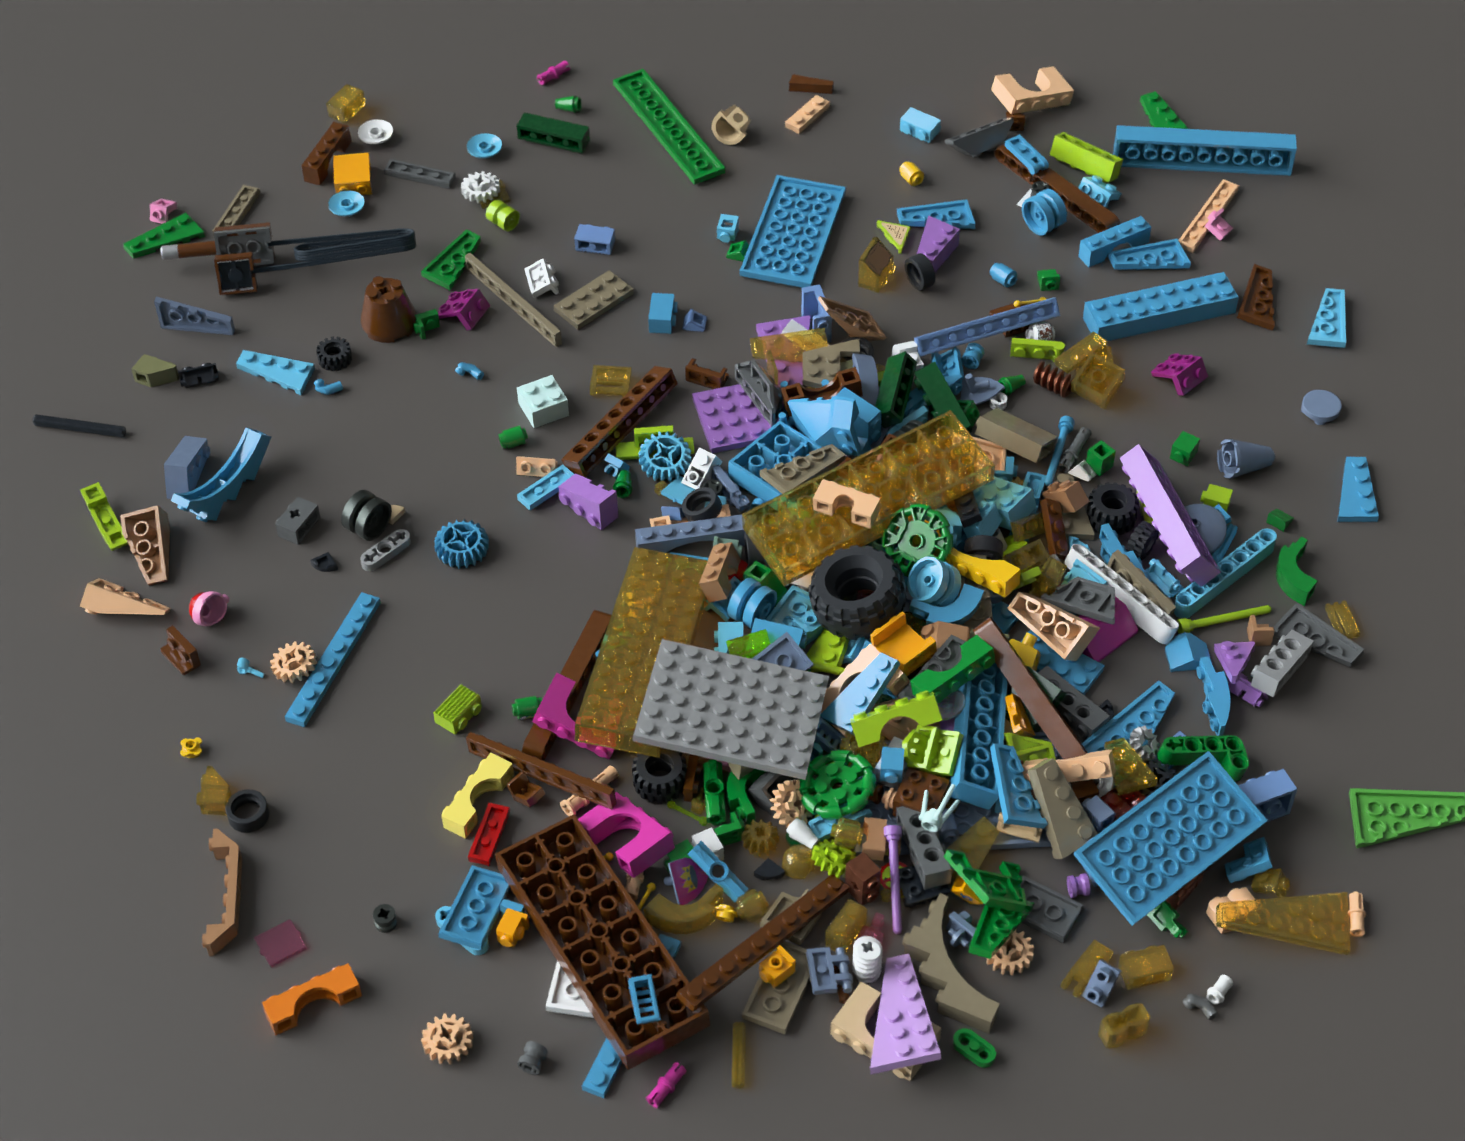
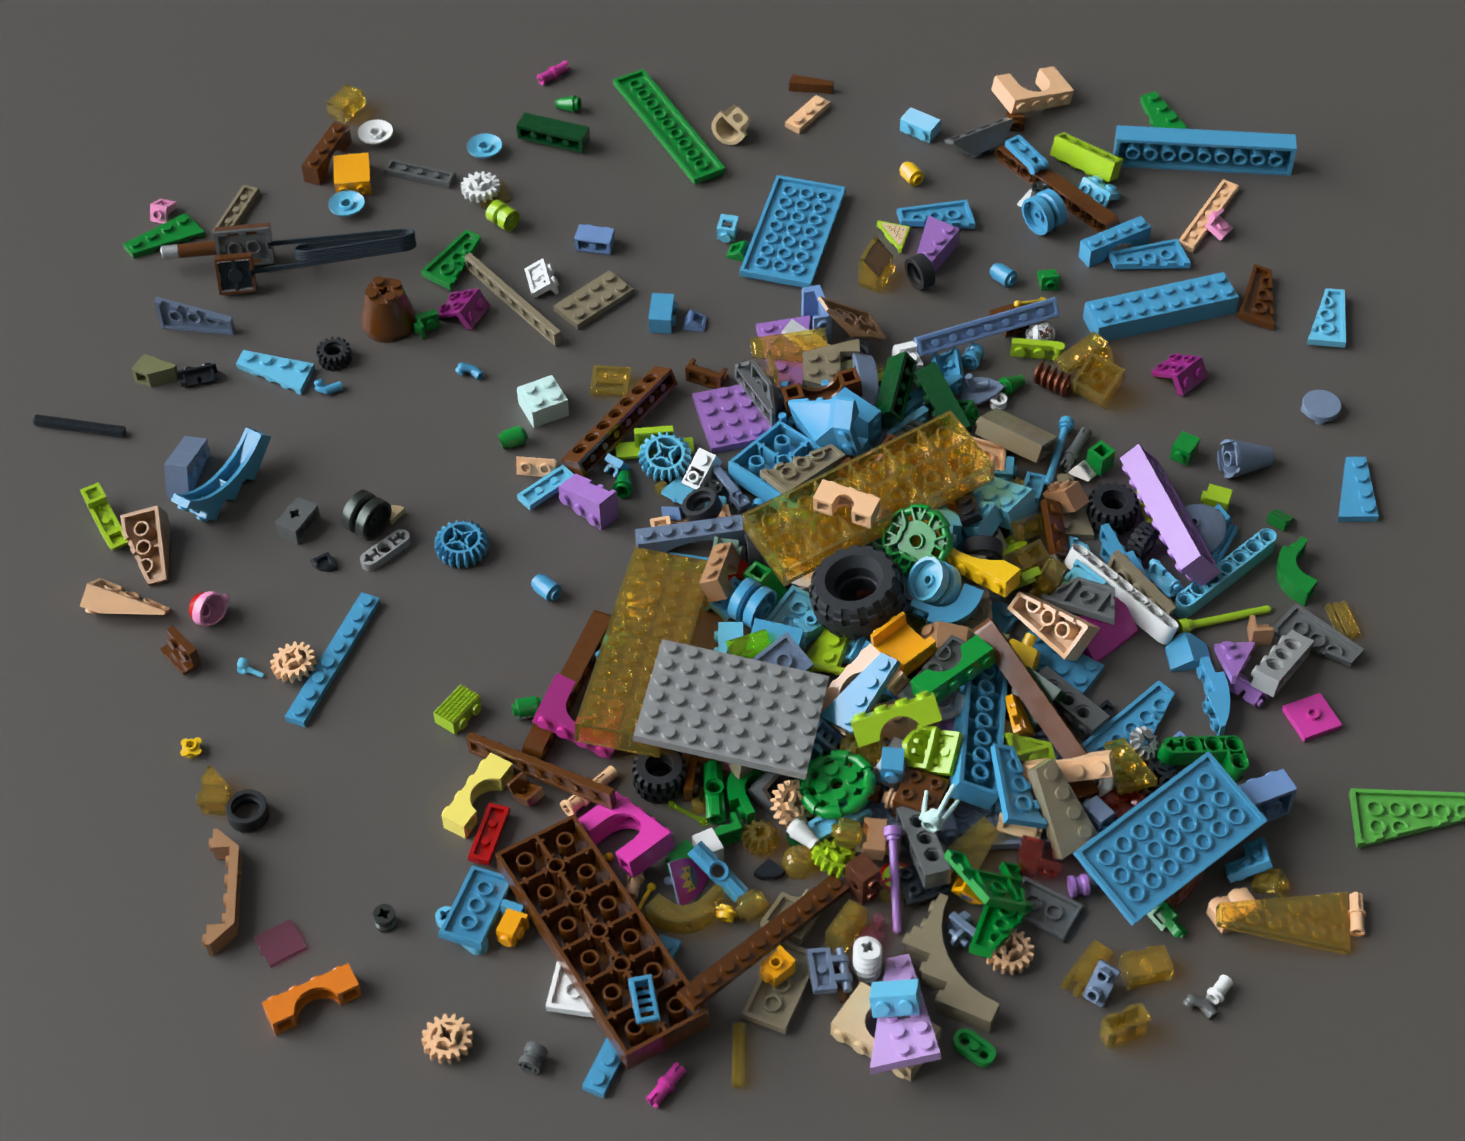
(546, 587): none -> dark azure brick
(895, 998): none -> medium azure brick
(1030, 859): none -> clear red brick
(1312, 717): none -> dark pink plate

